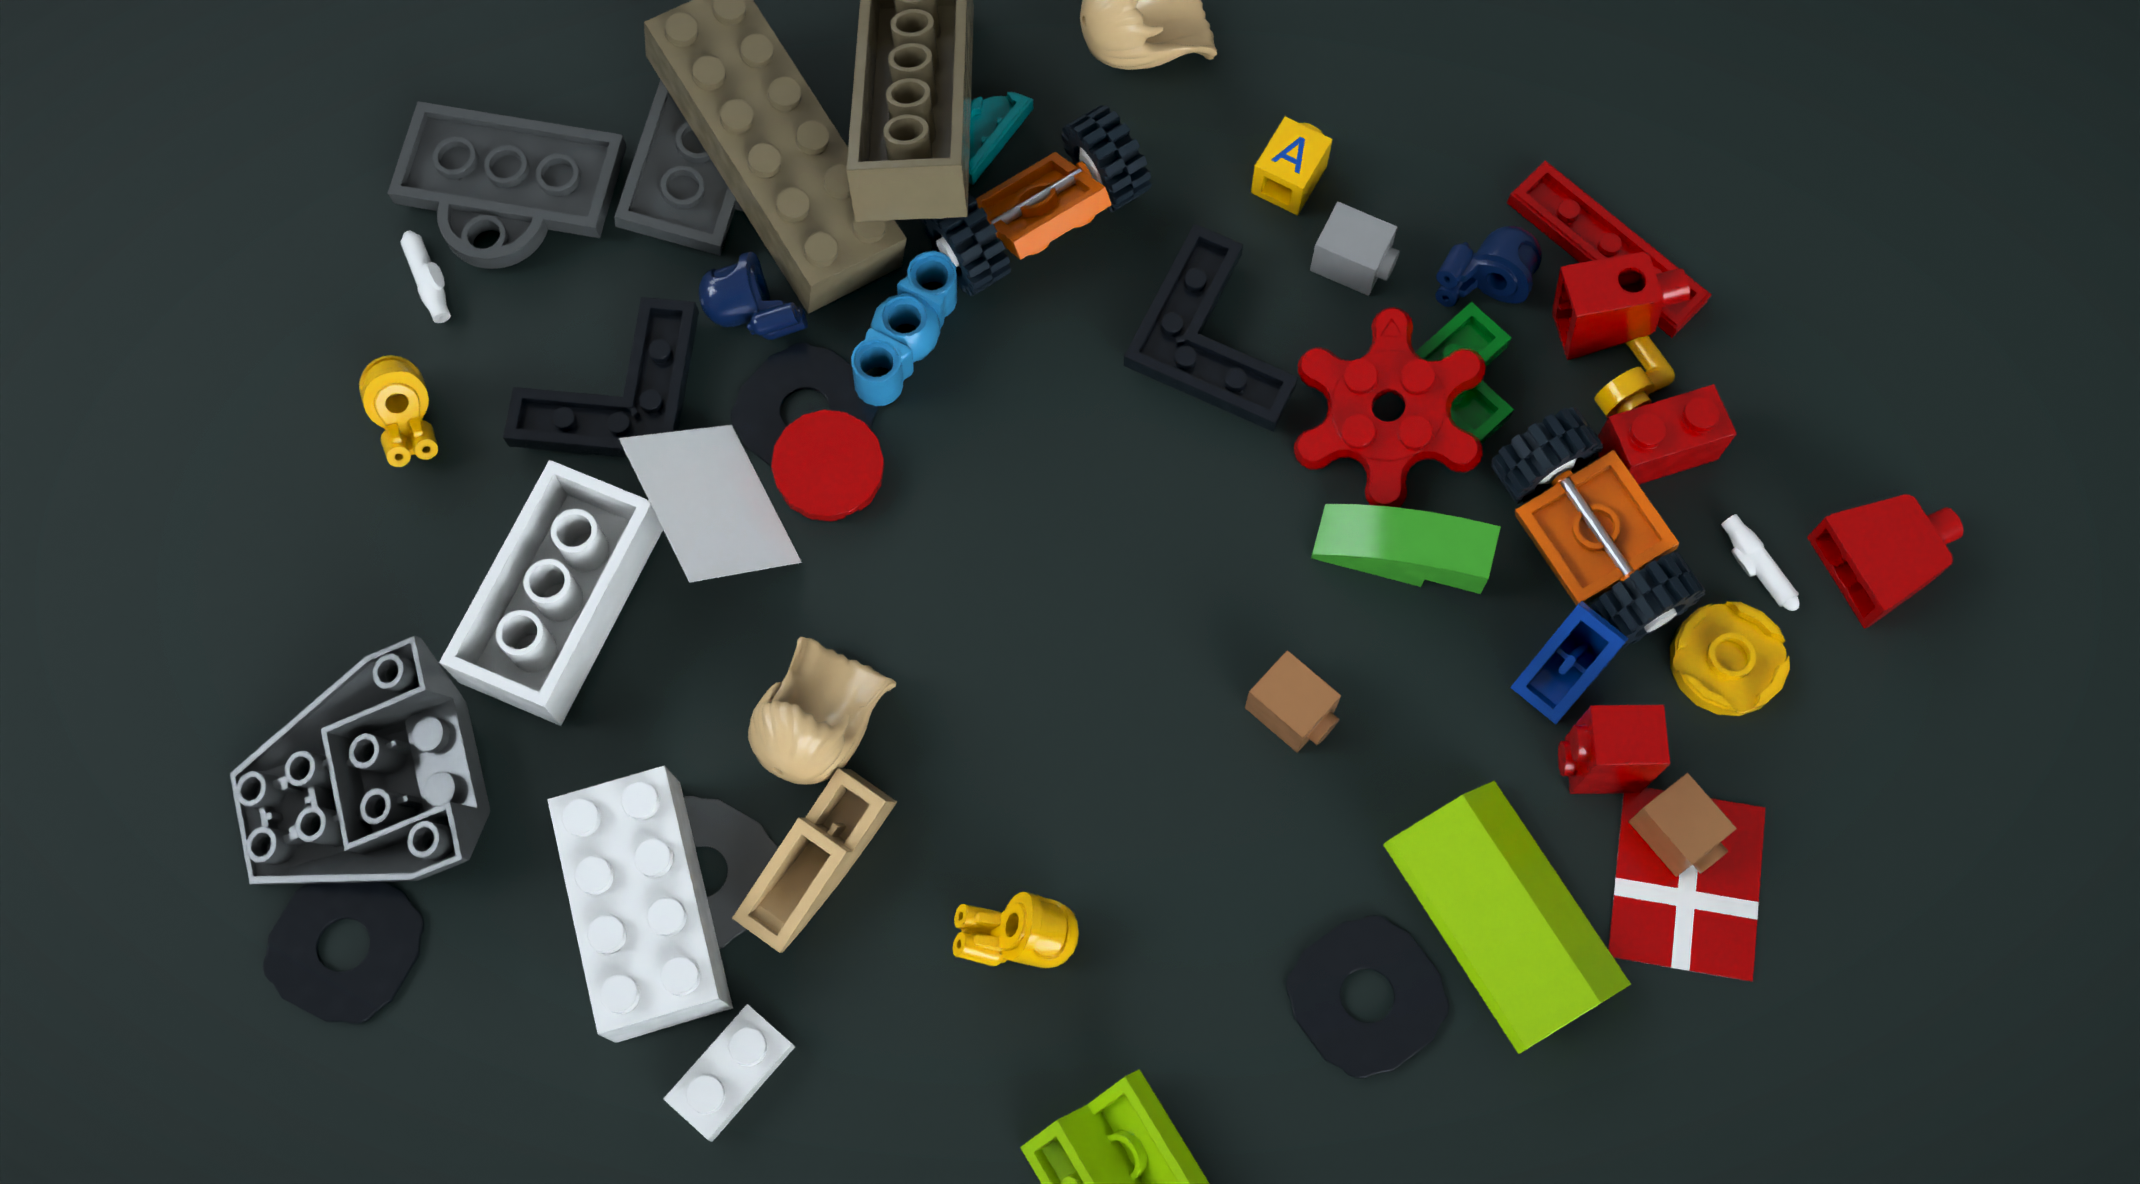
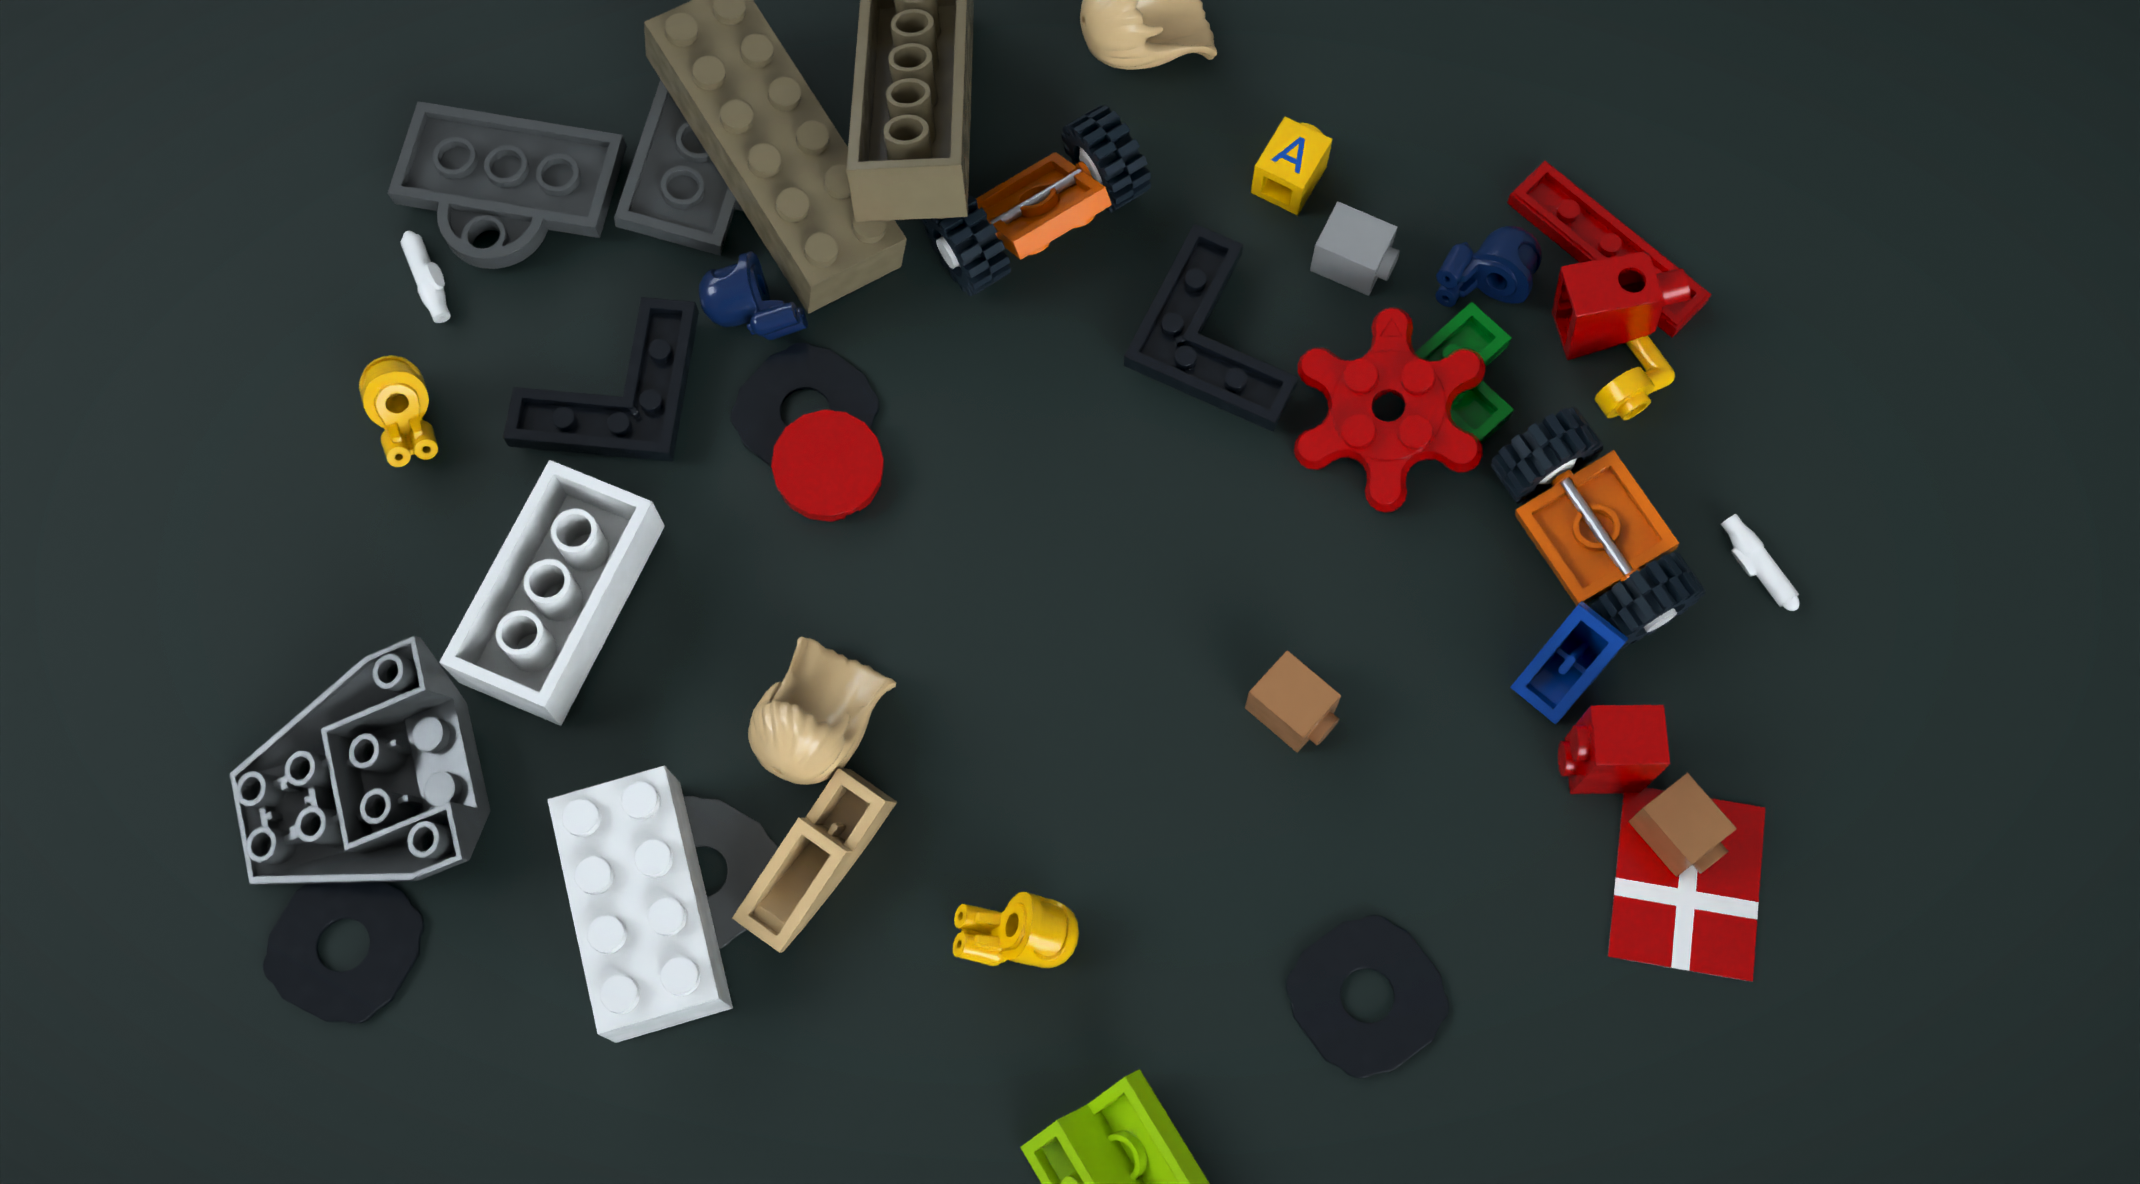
(710, 502): white sticker -> none
(729, 1073): white plate -> none
(911, 306): dark azure piece -> none
(992, 126): teal plate -> none
(1407, 545): bright green slope -> none
(1506, 915): lime slope -> none
(1669, 434): red brick -> none
(1729, 658): yellow tile -> none
(1885, 552): red torso -> none

